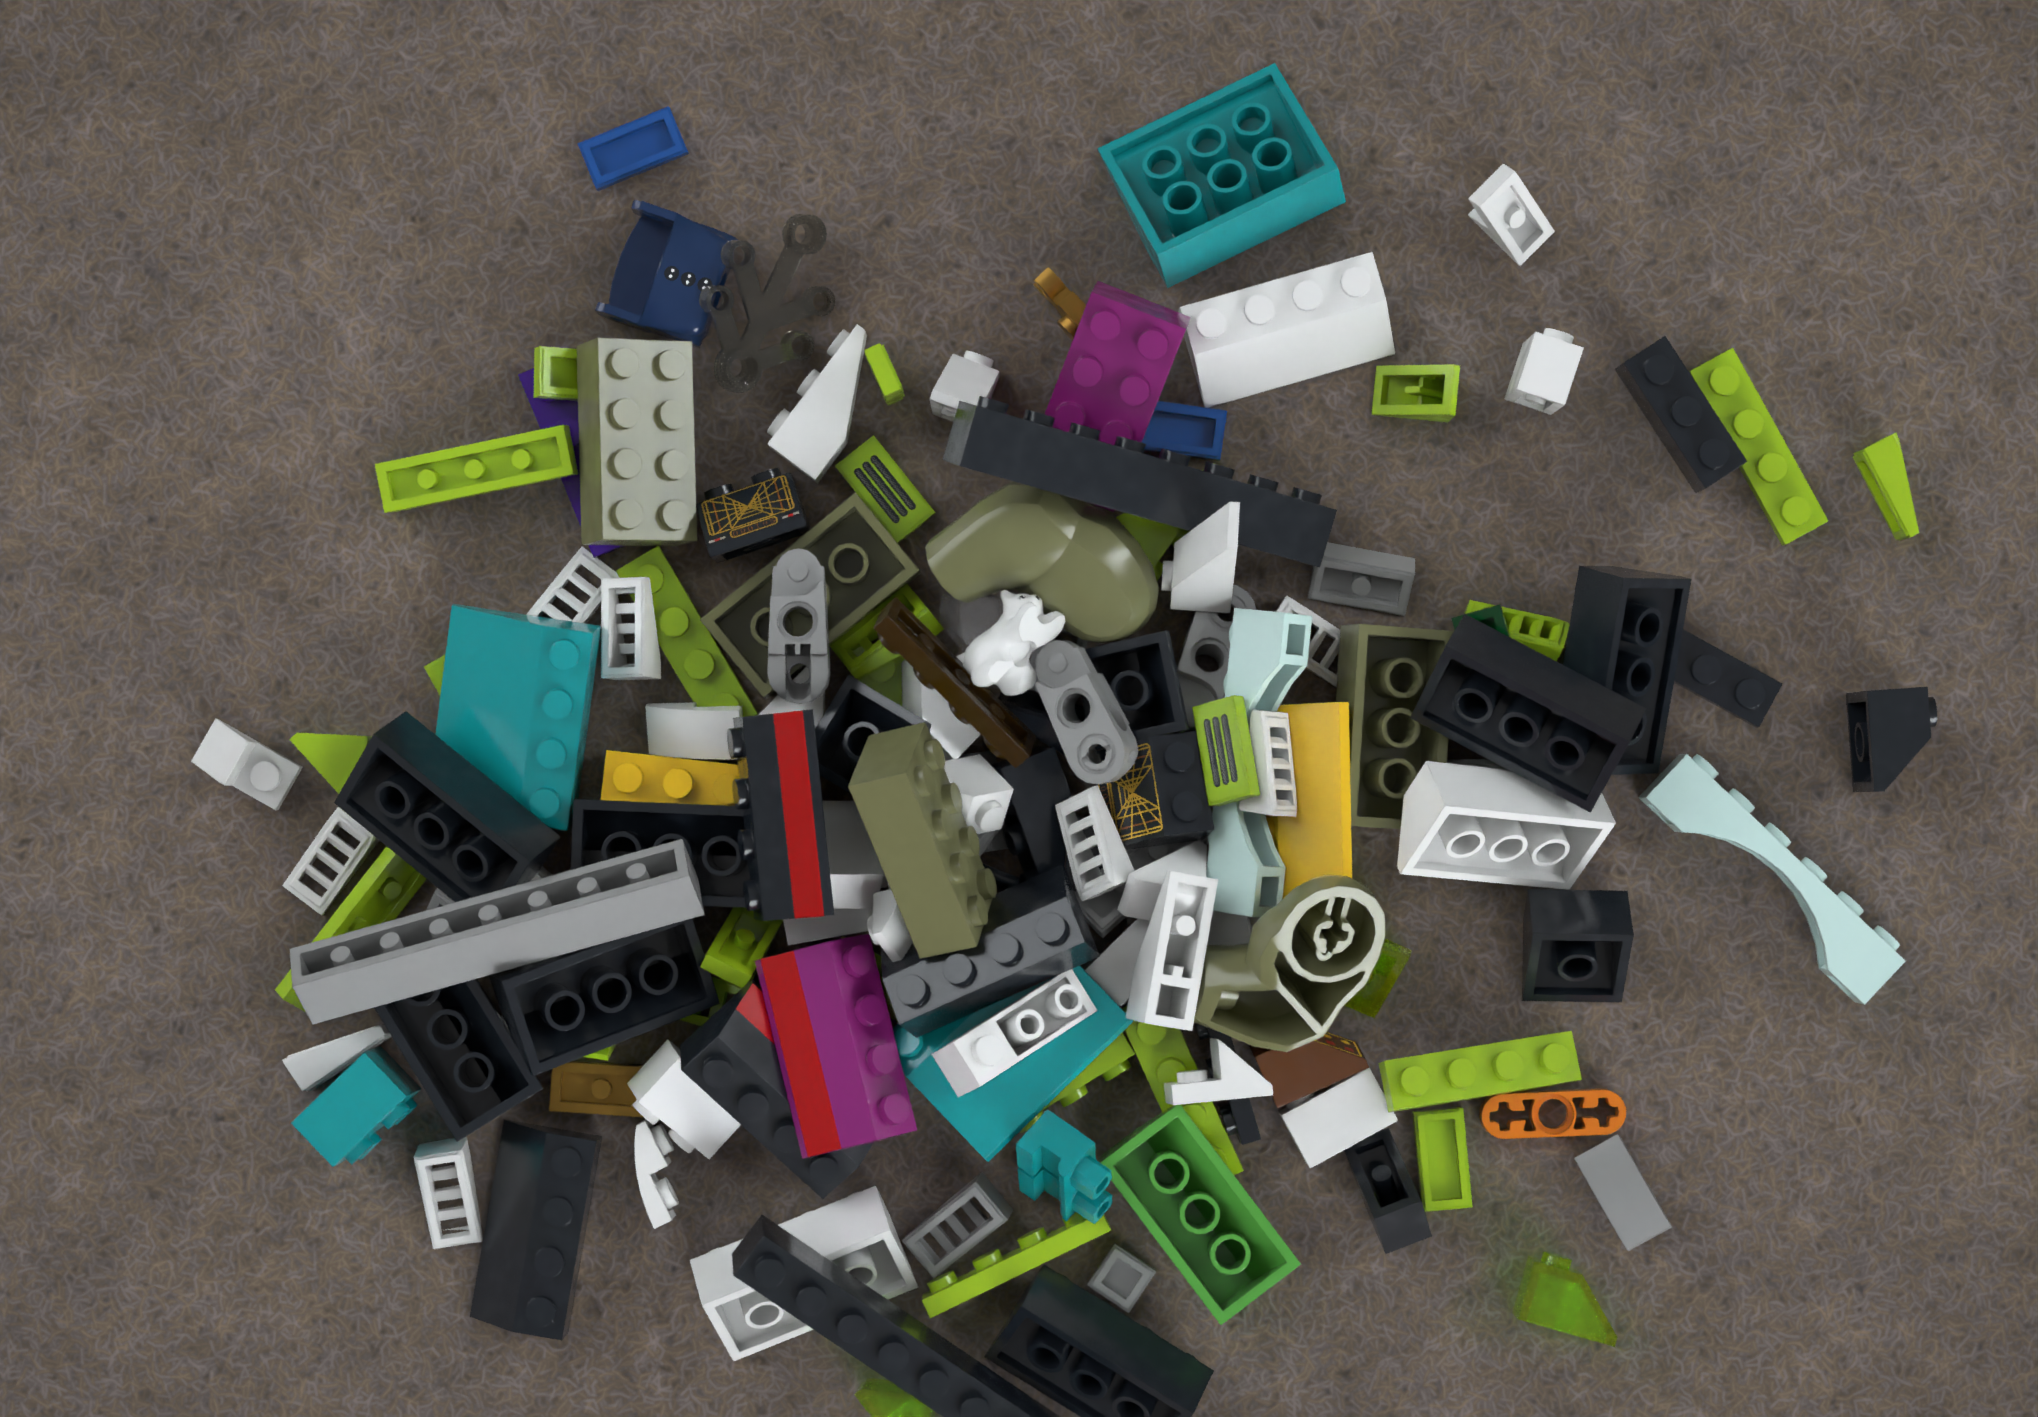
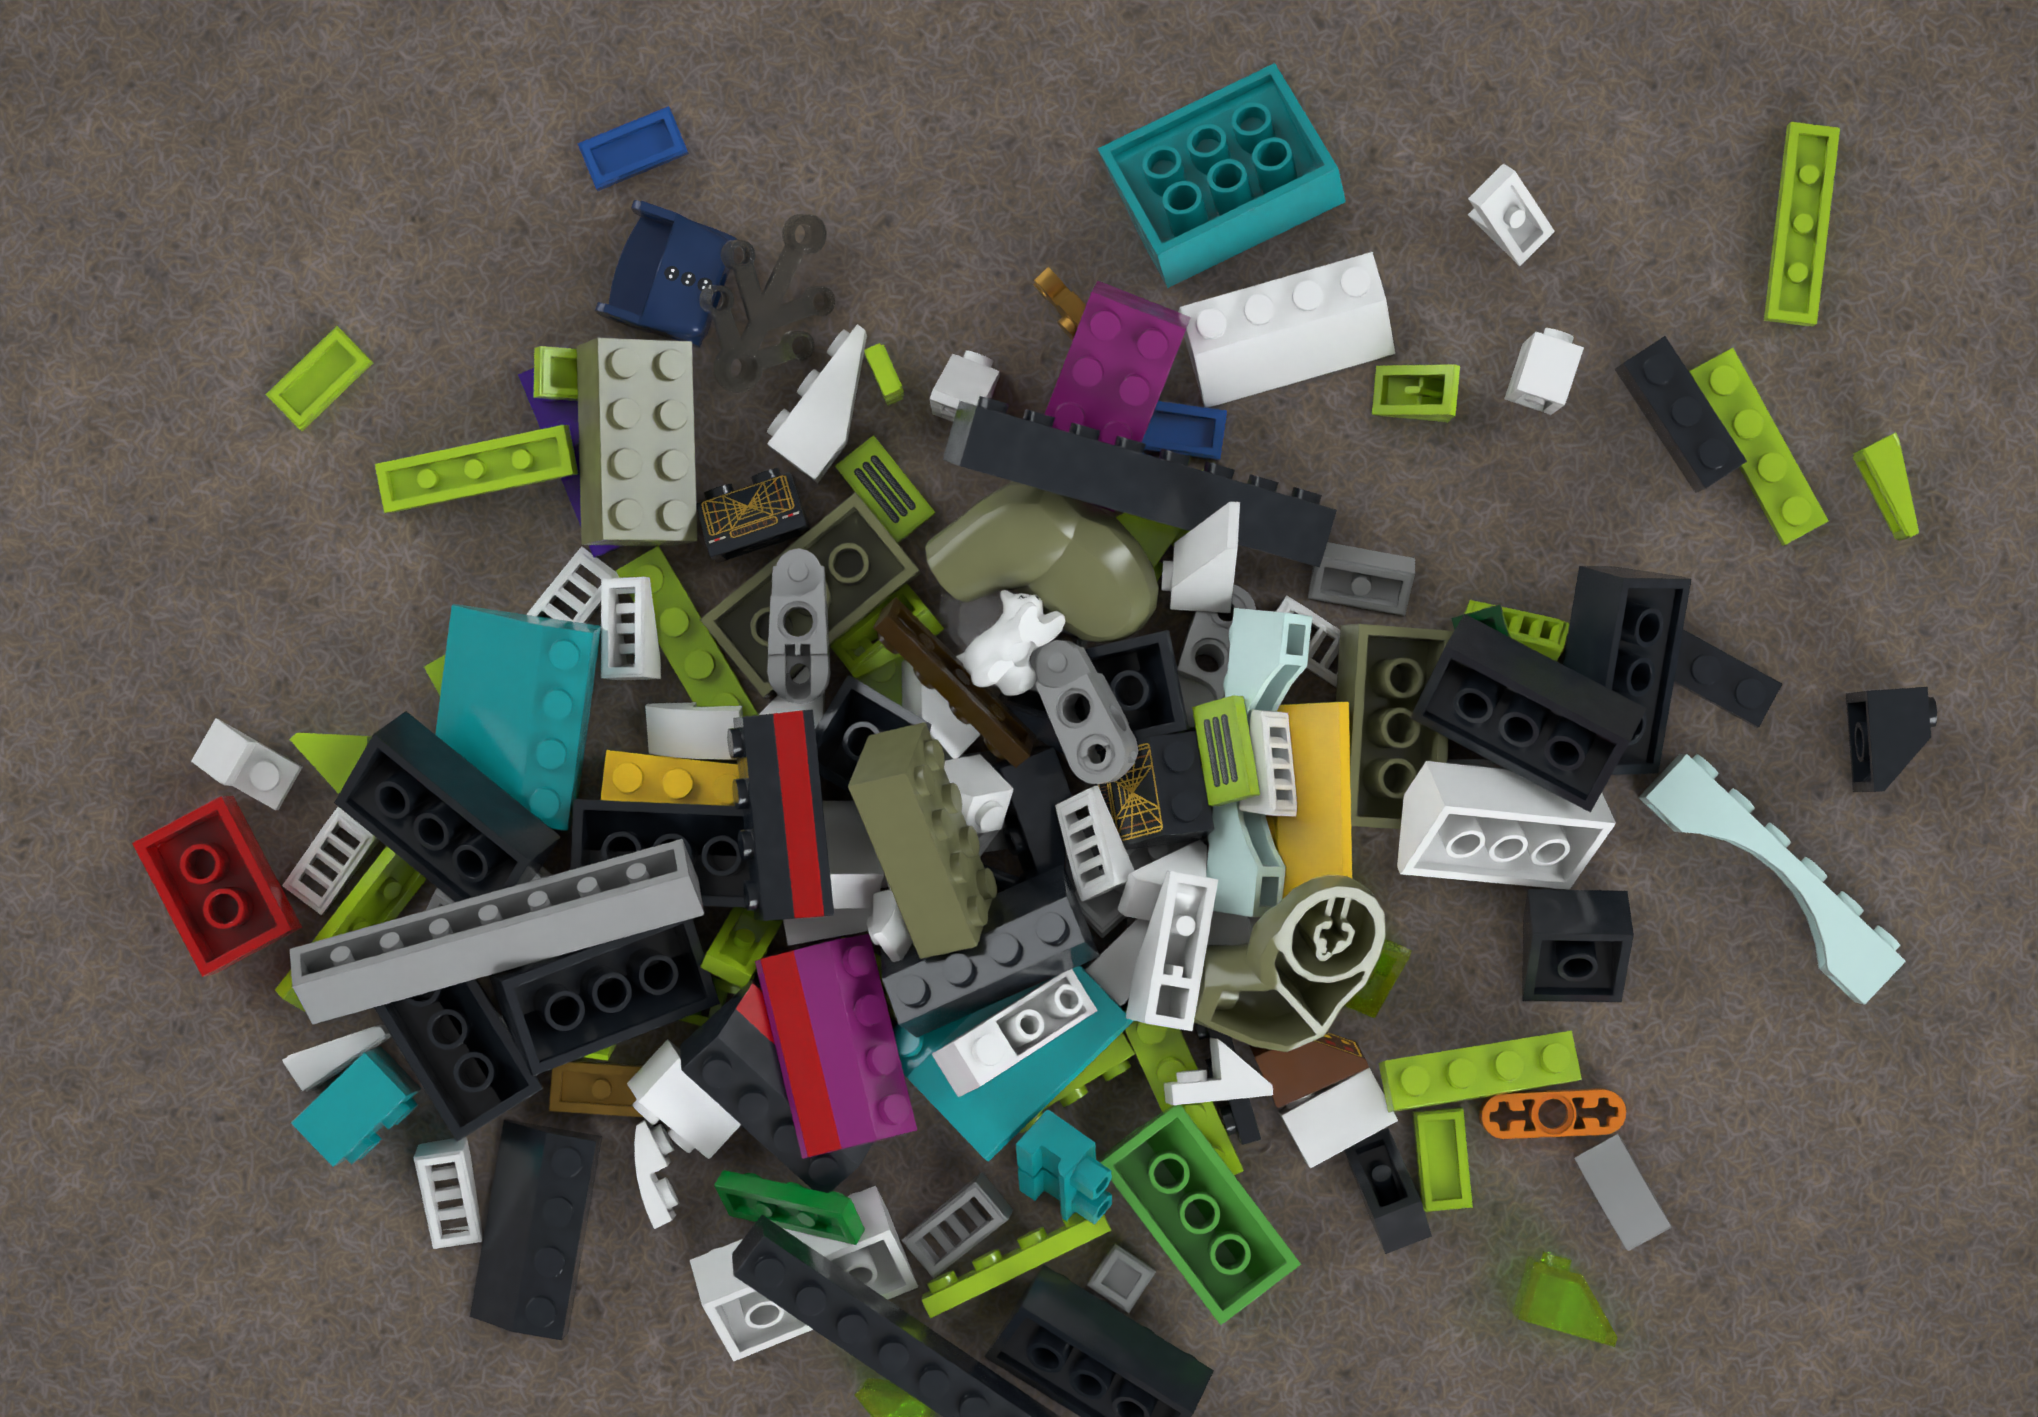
(217, 885): none -> red brick
(319, 378): none -> lime tile
(790, 1206): none -> green plate
(1801, 224): none -> lime plate

